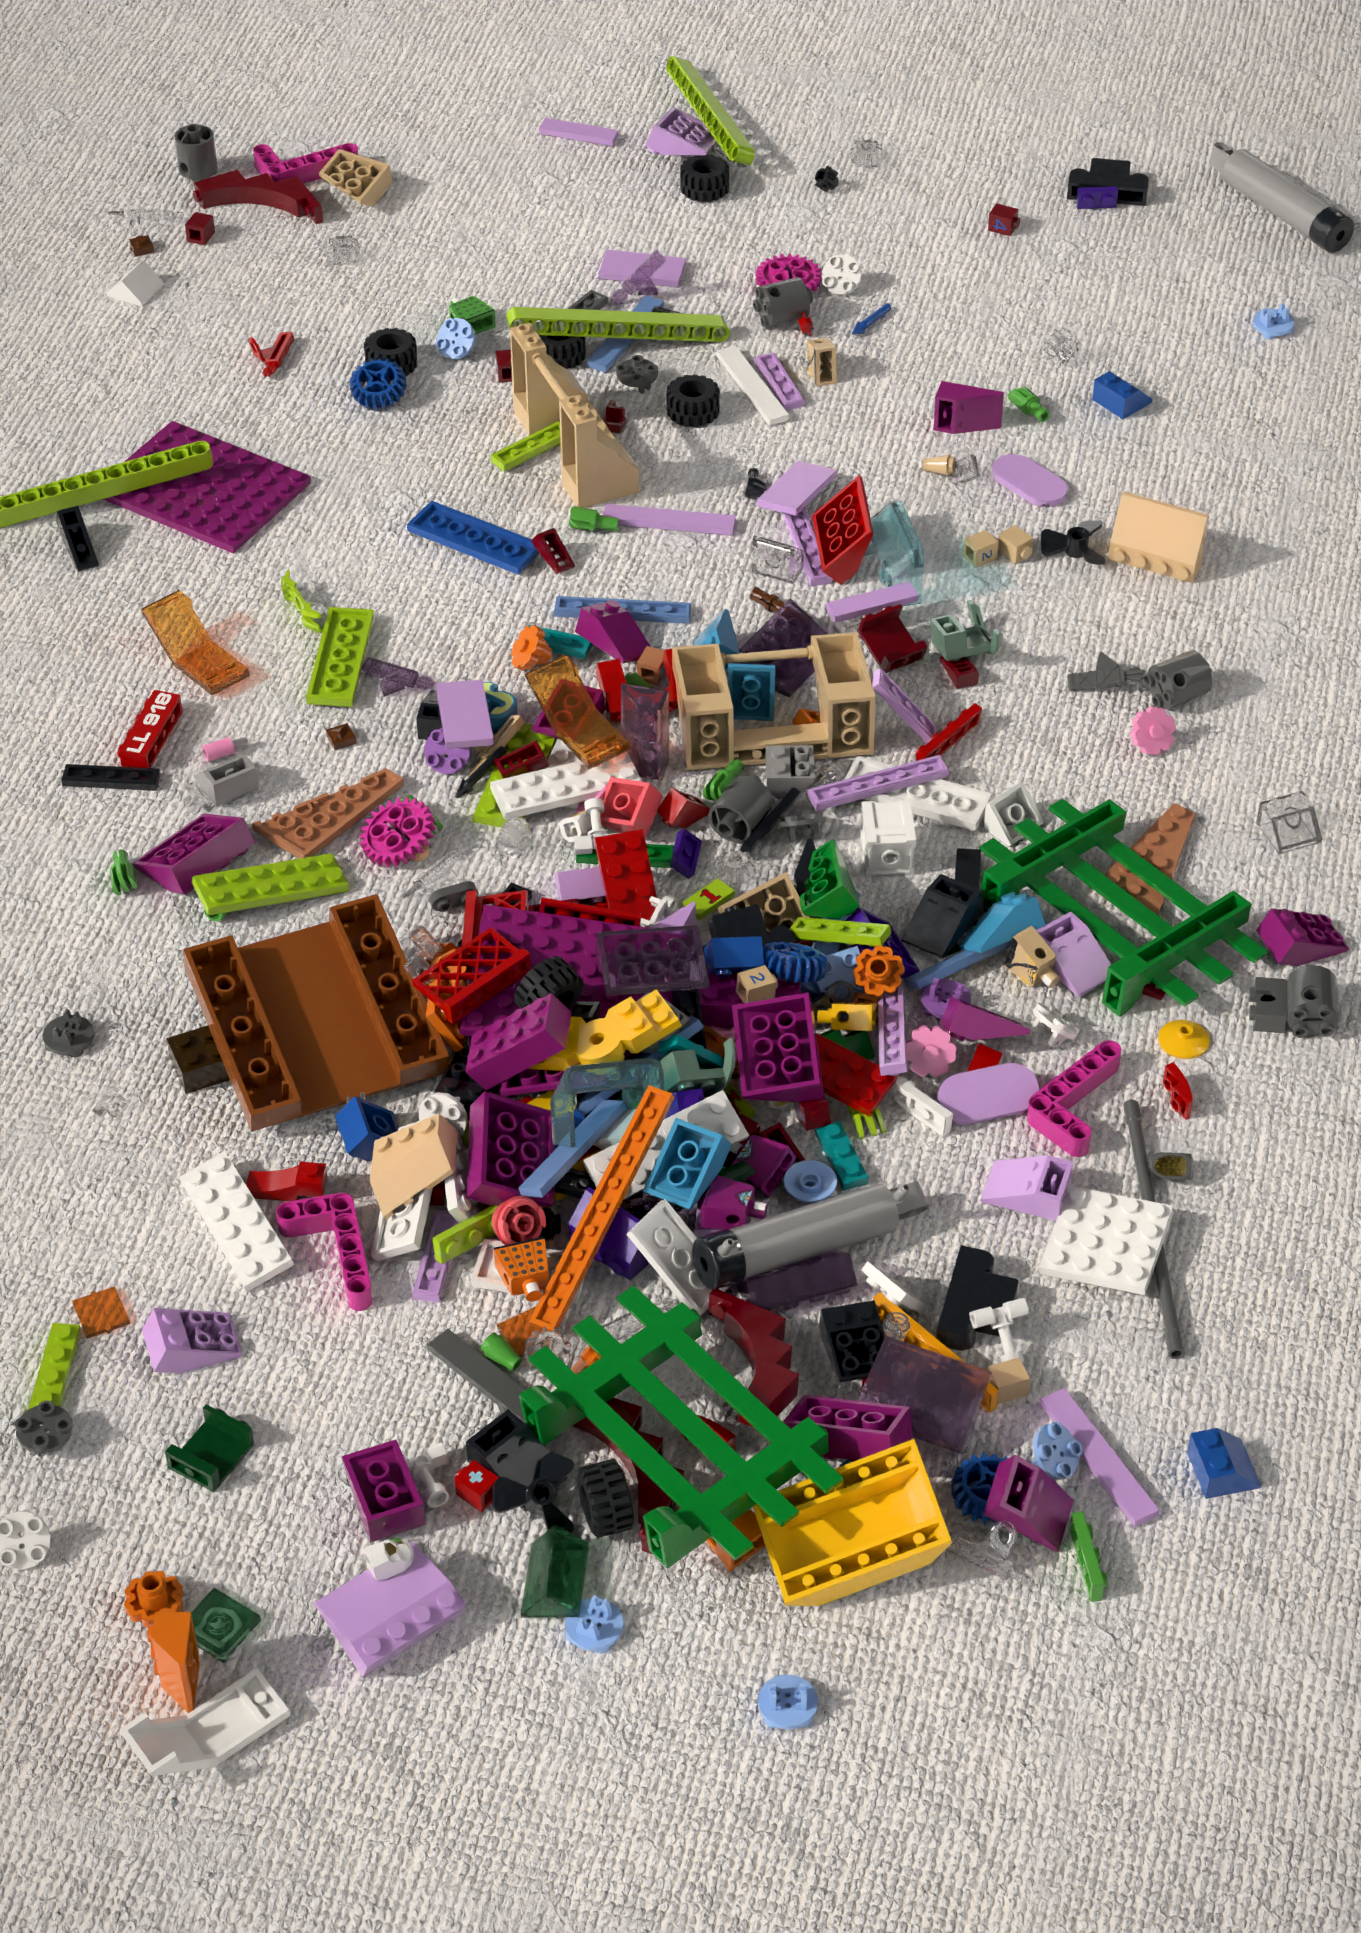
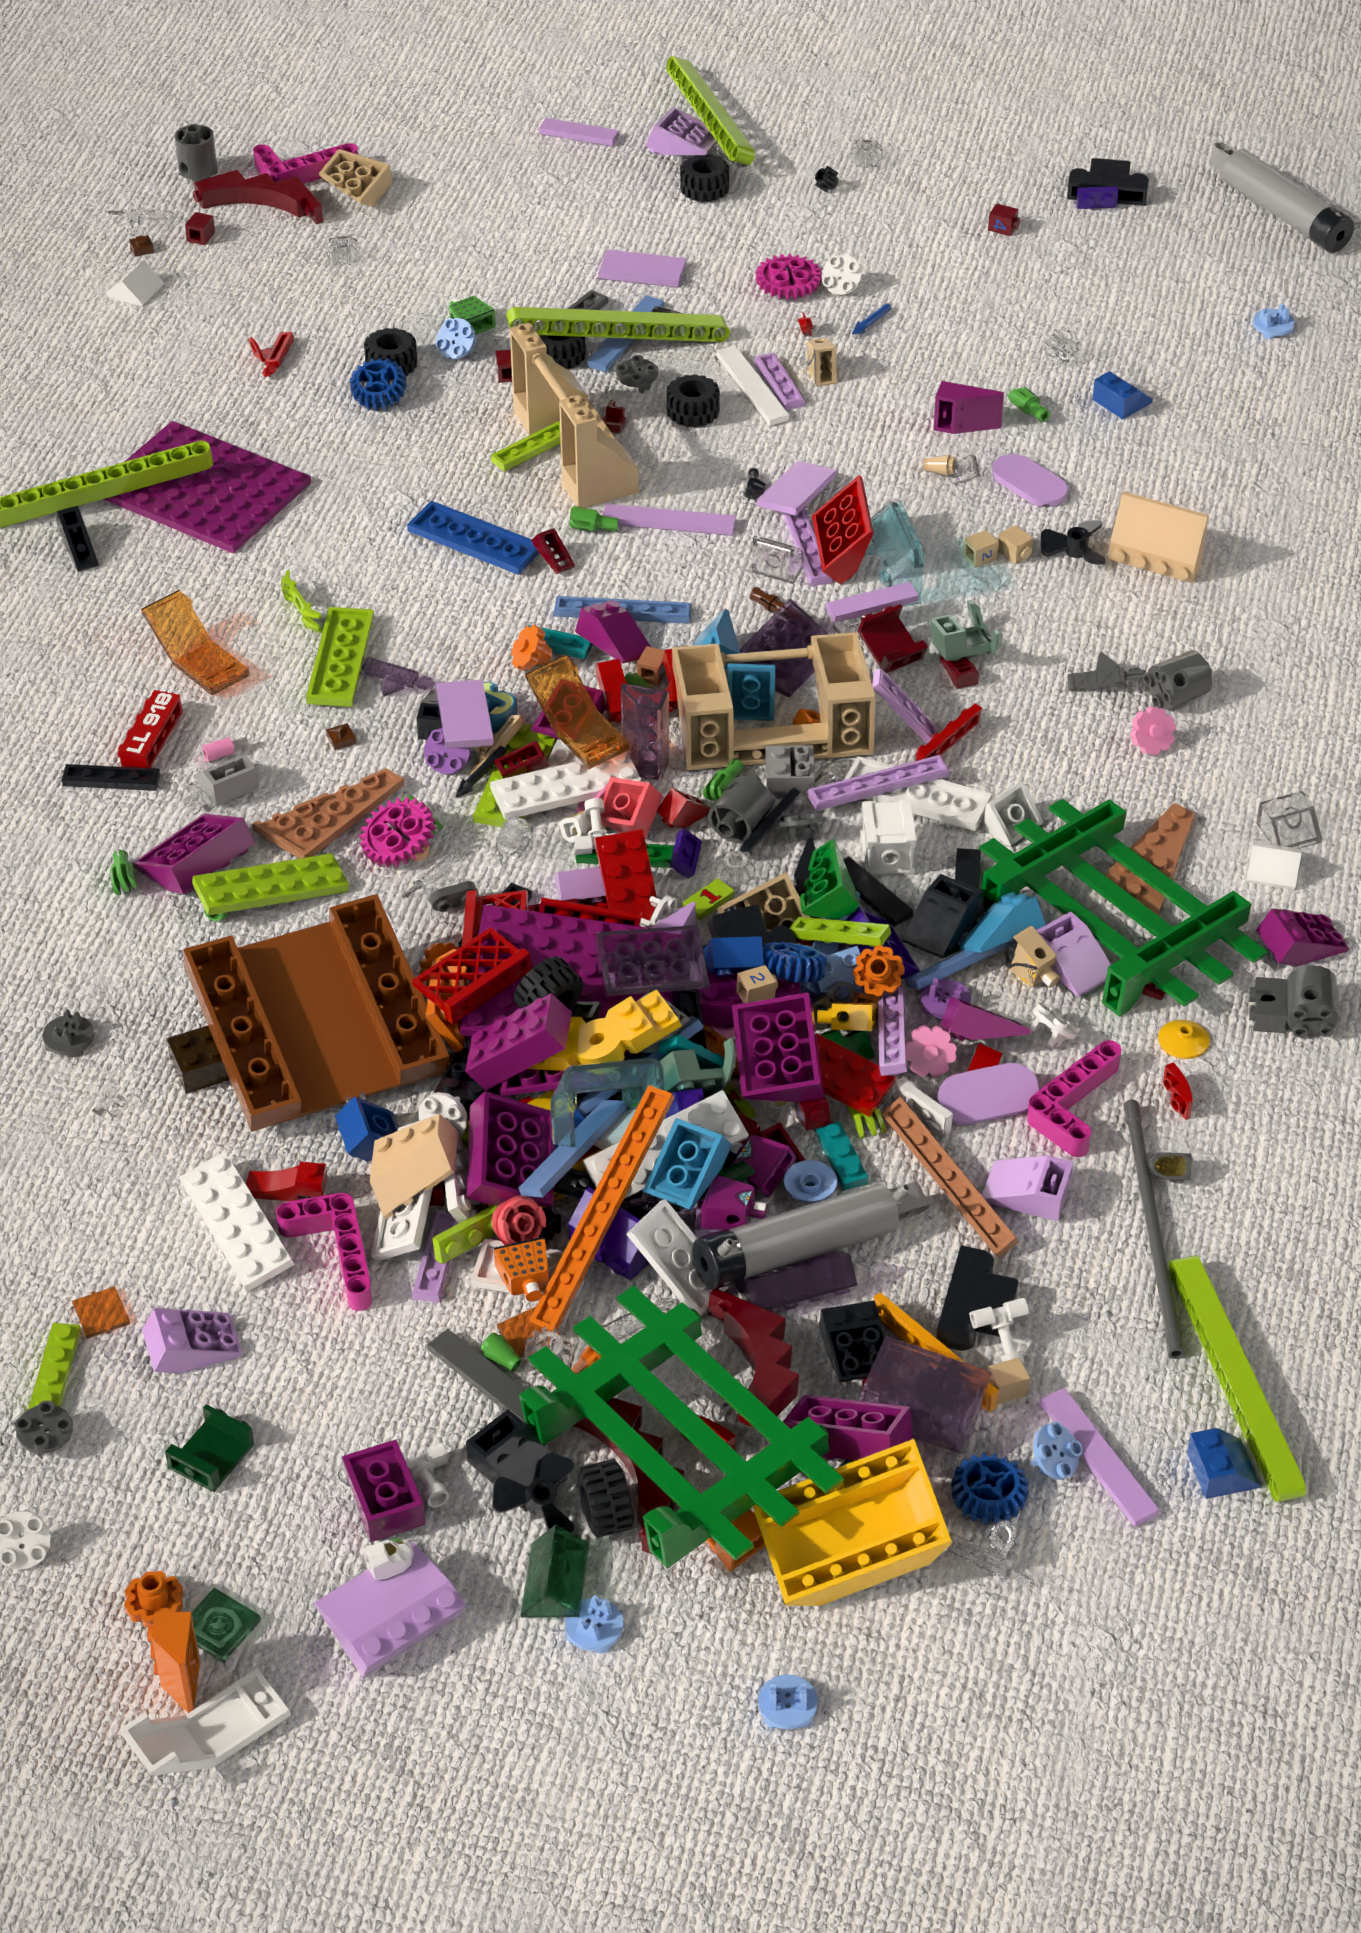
(427, 948): clear piece -> none
(475, 1485): red brick -> none
(640, 279): clear purple piece -> none
(782, 301): dark grey cylinder -> none
(877, 895): none -> black tile
(892, 1288): white plate -> none
(896, 1326): clear cone -> none
(950, 1177): none -> nougat plate
(1029, 1502): magenta slope -> none
(1088, 1556): bright green plate -> none
(1106, 1240): white plate -> none
(1237, 1379): none -> lime beam
(1274, 865): none -> white slope

